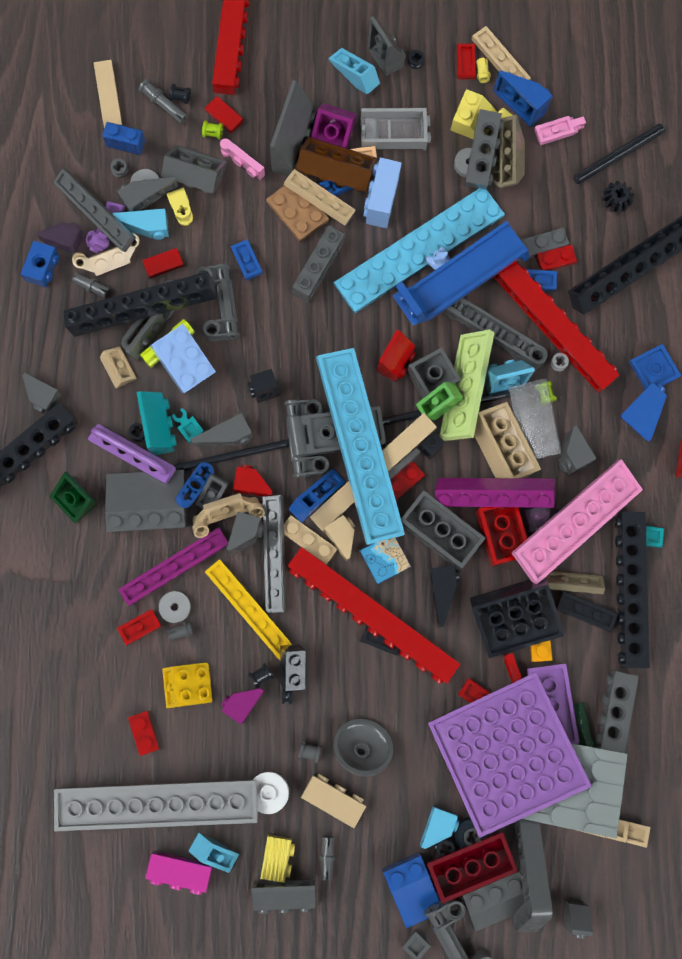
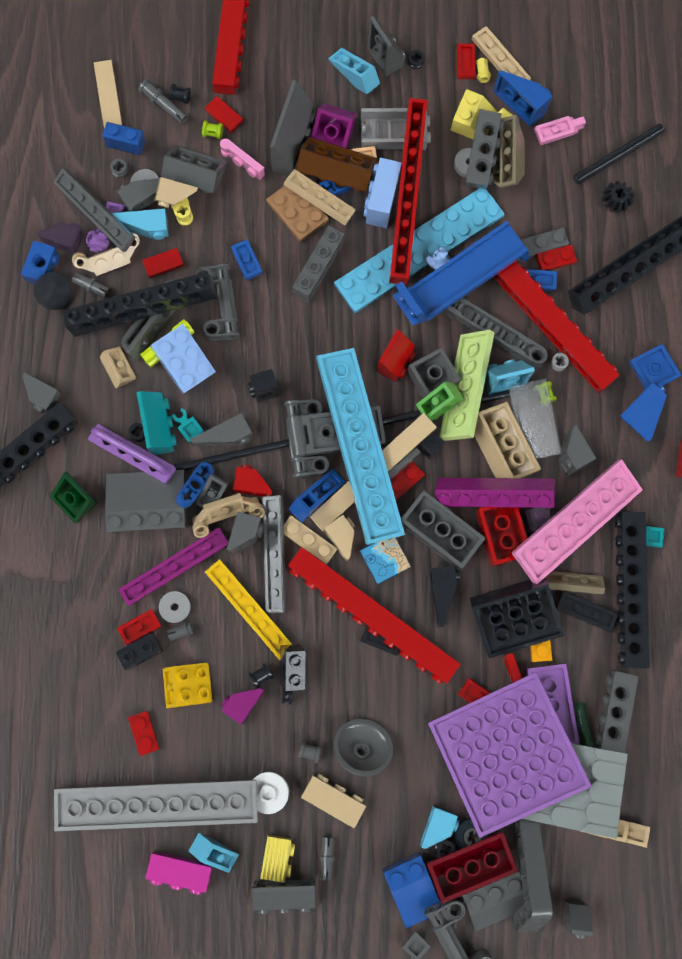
(53, 290): none -> black tile
(139, 651): none -> black brick
(172, 192): none -> tan slope
(408, 191): none -> red brick

